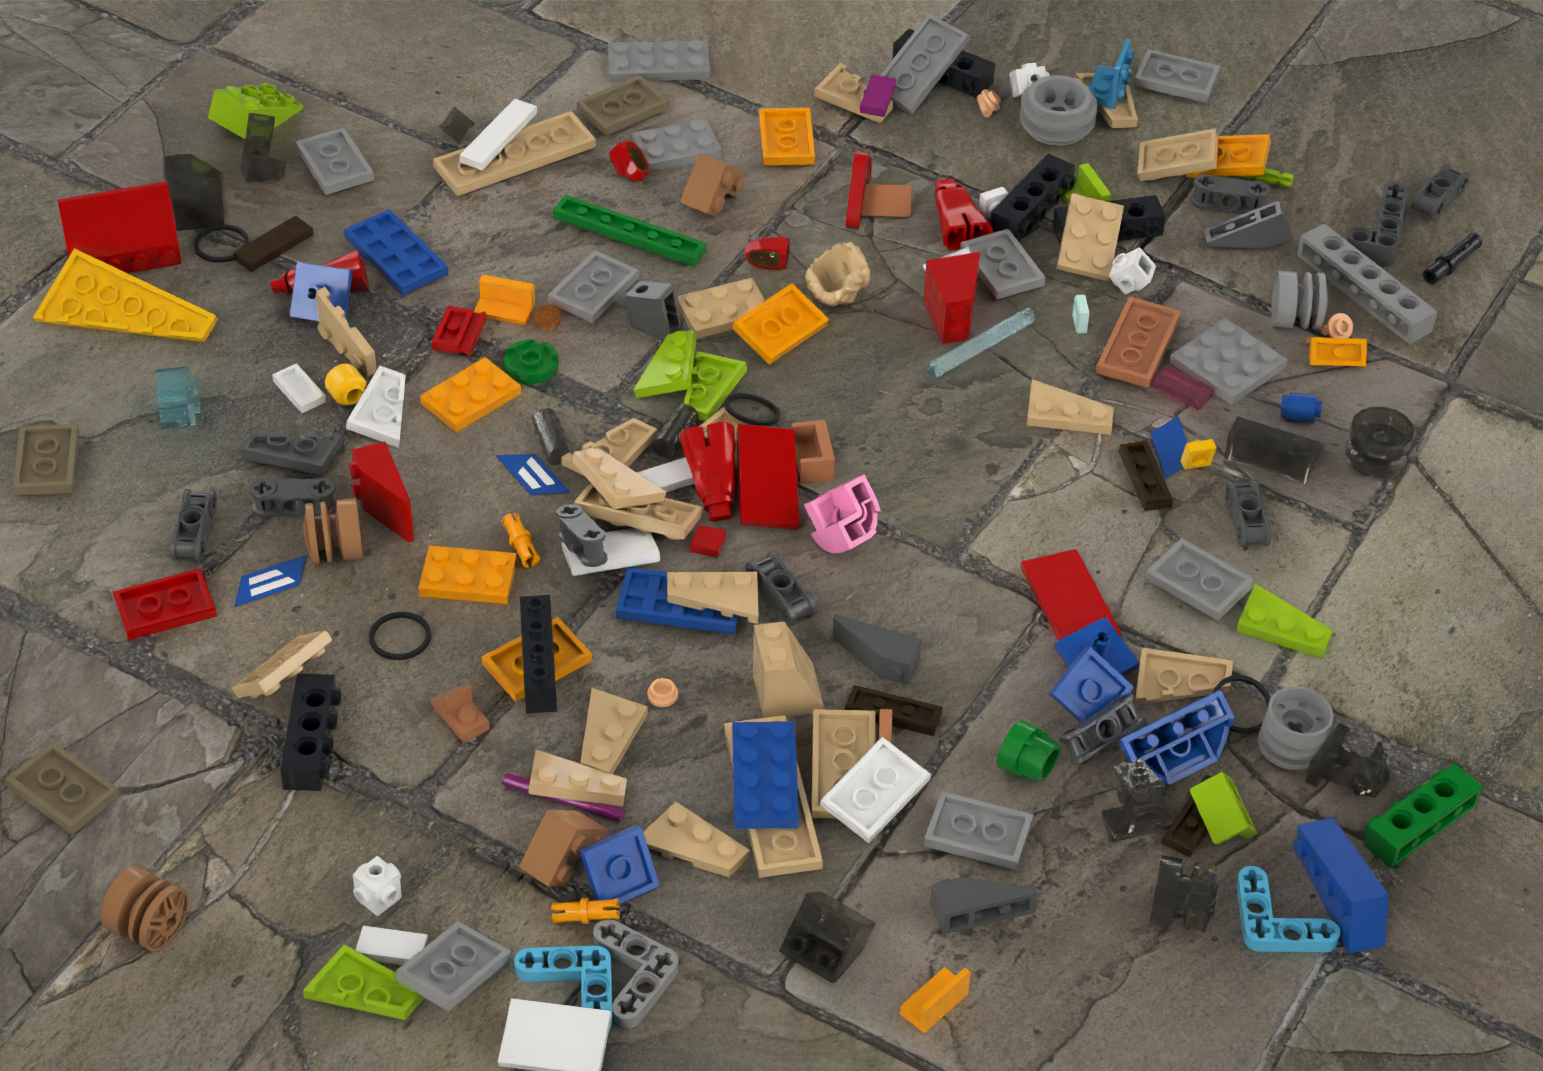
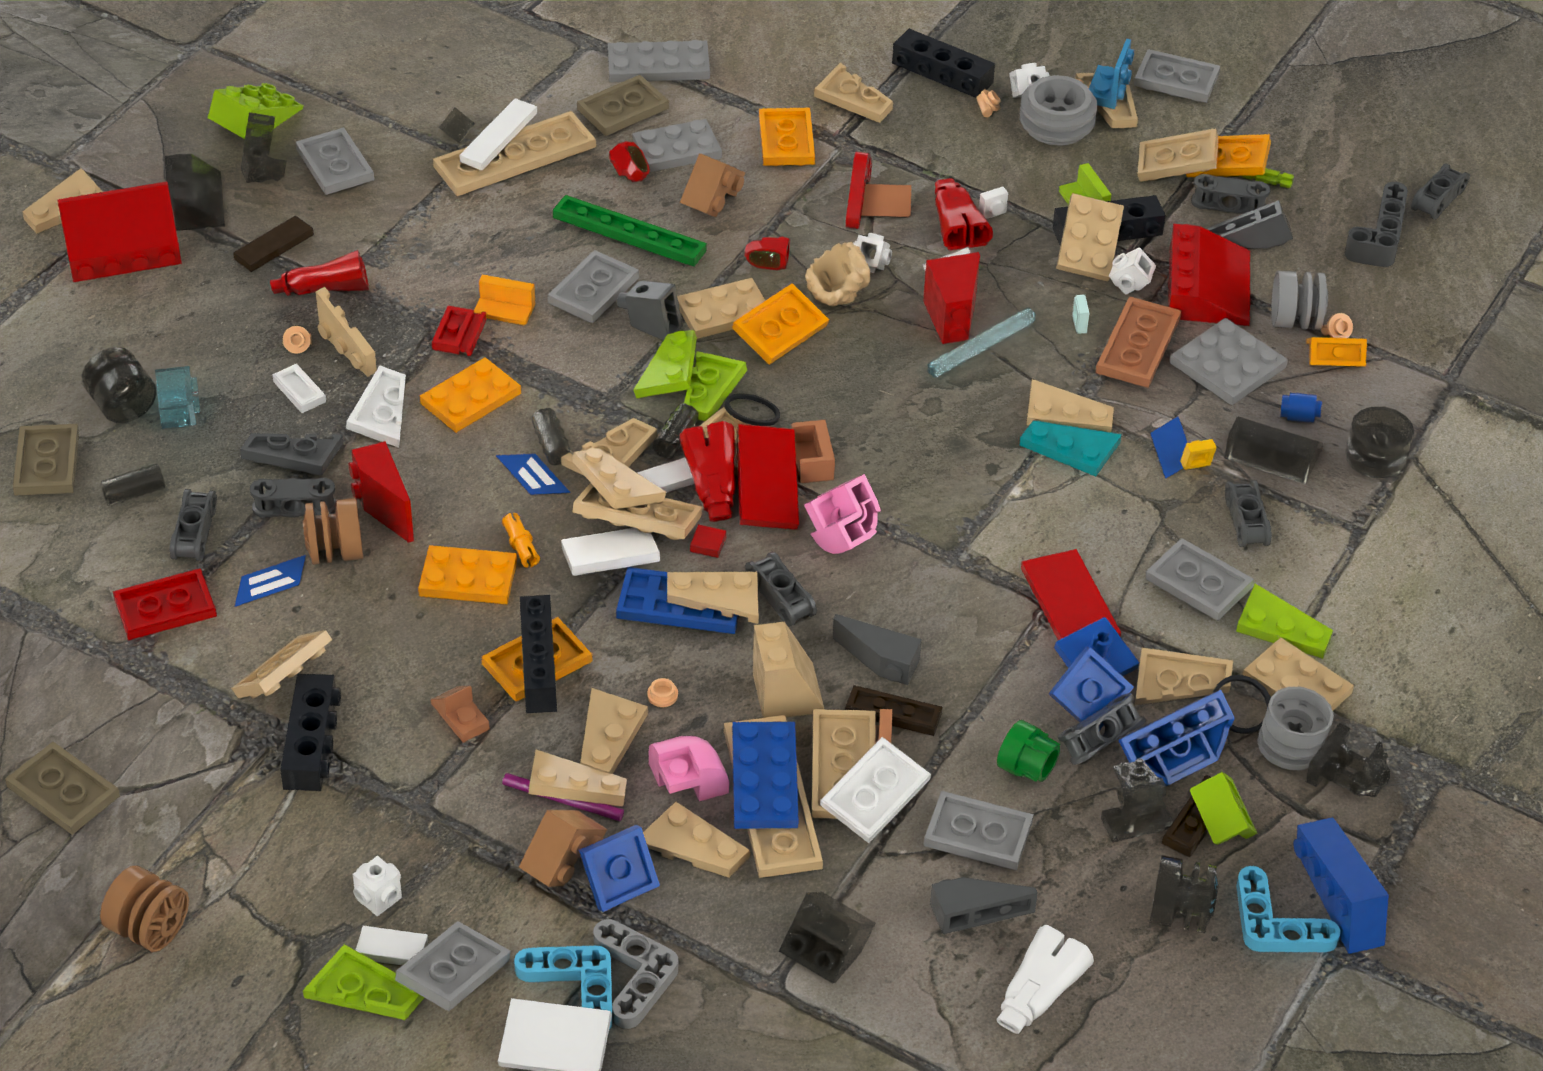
(45, 211): none -> tan wing
(108, 299): yellow wing -> none
(119, 385): none -> clear smoke wheel
(132, 484): none -> clear smoke axle
(214, 228): black piece -> none
(297, 339): none -> light nougat plate
(314, 277): tile -> none
(345, 384): yellow head -> none
(392, 656): black piece -> none
(396, 252): blue plate -> none
(530, 361): green tile -> none
(547, 317): clear orange plate -> none
(581, 535): dark grey piece -> none
(585, 910): light orange pin -> none
(687, 764): none -> bright pink brick
(872, 242): none -> white brick
(877, 95): magenta tile -> none
(924, 61): light grey tile -> none
(936, 998): light orange panel -> none
(1005, 264): light grey plate -> none
(1034, 196): black brick -> none
(1042, 977): none -> white piece
(1070, 445): none -> teal wing
(1145, 475): dark brown tile -> none
(1182, 387): clear pink tile -> none
(1208, 276): none -> red slope
(1288, 666): none -> tan plate
(1367, 283): light grey brick -> none
(1422, 815): green brick -> none
(1436, 271): black pin -> none

